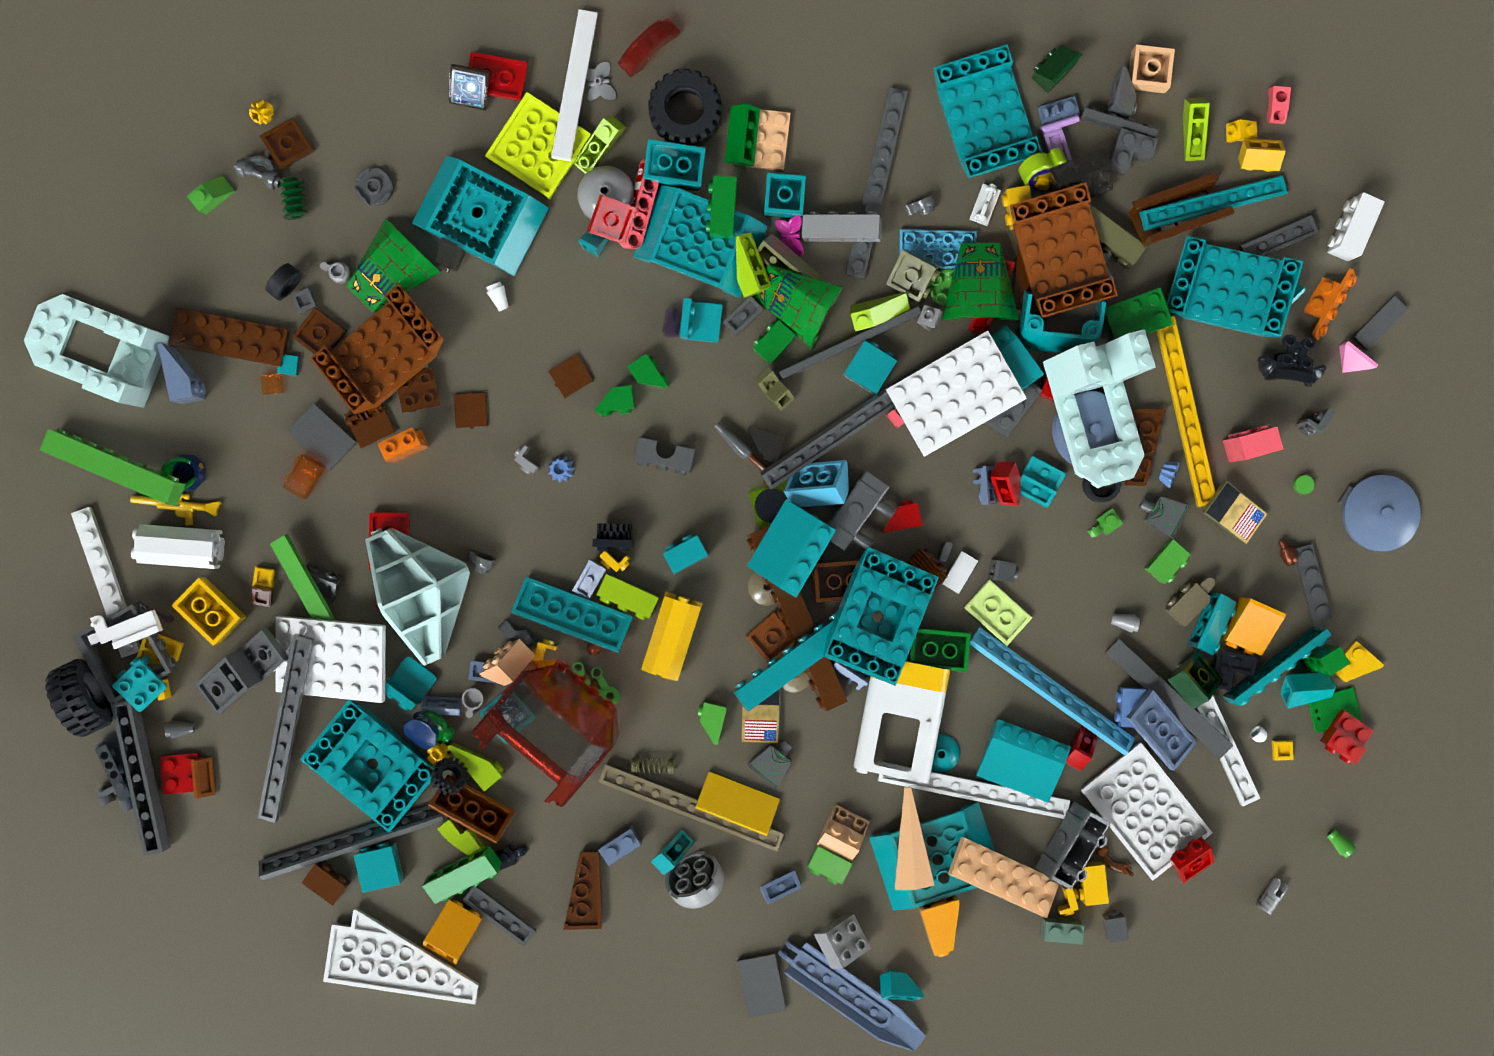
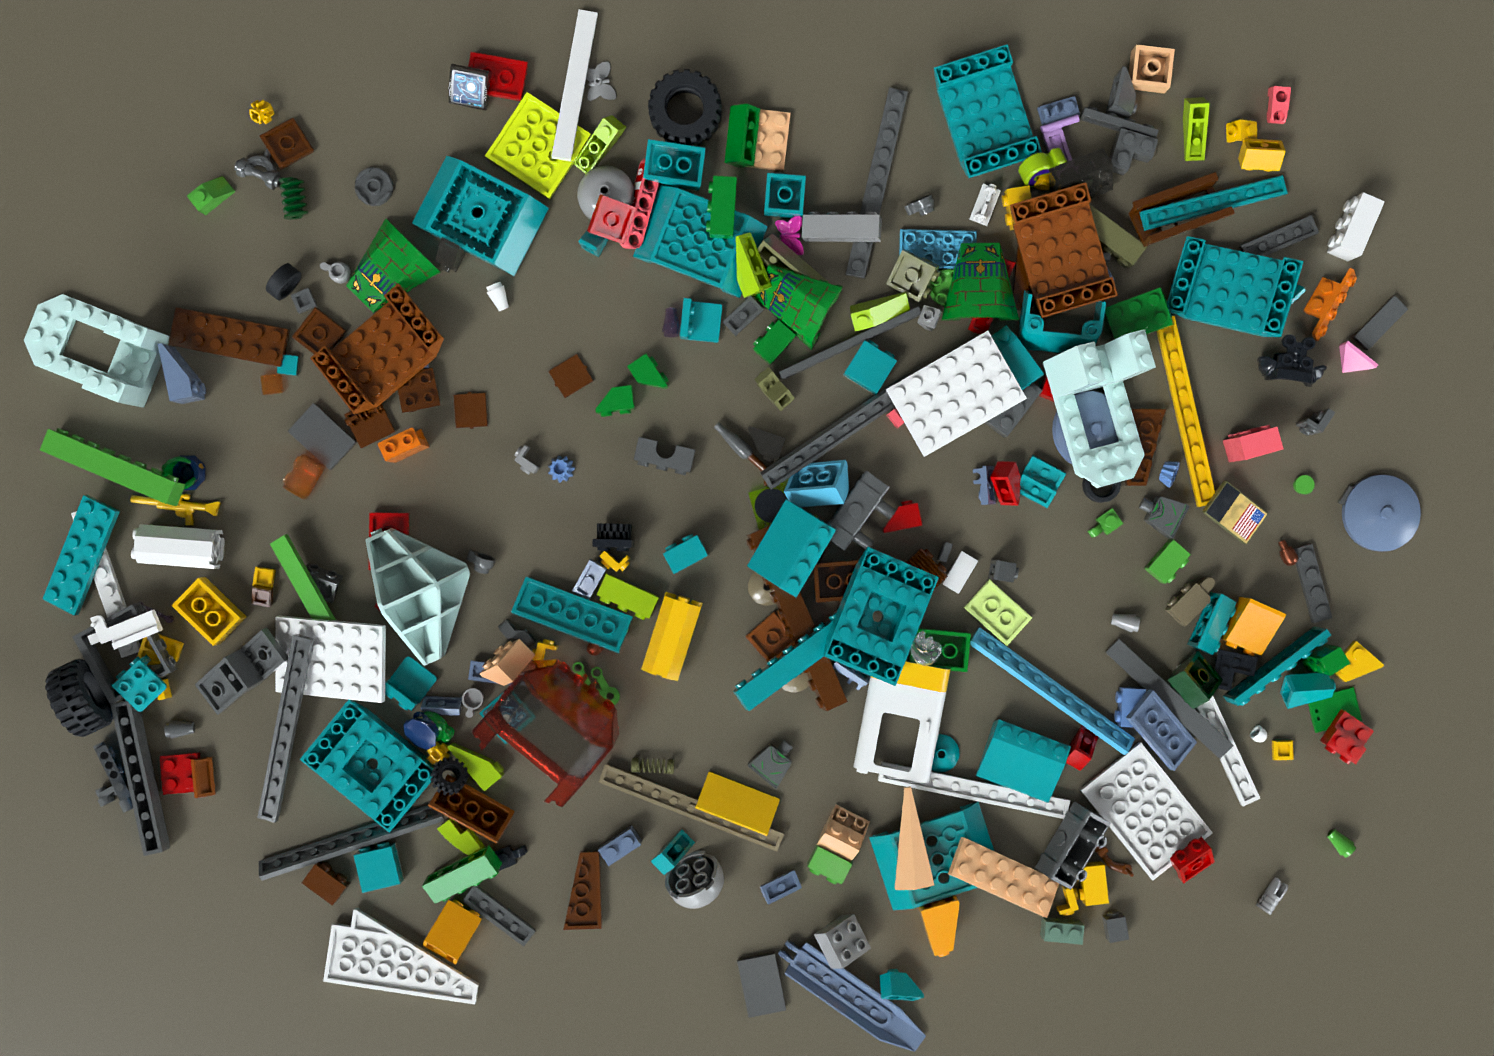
(81, 555): none -> teal plate
(646, 45): clear red arch -> none
(712, 719): bright green slope -> none
(762, 722): tile -> none
(925, 650): none -> clear piece
(1055, 67): dark green slope -> none

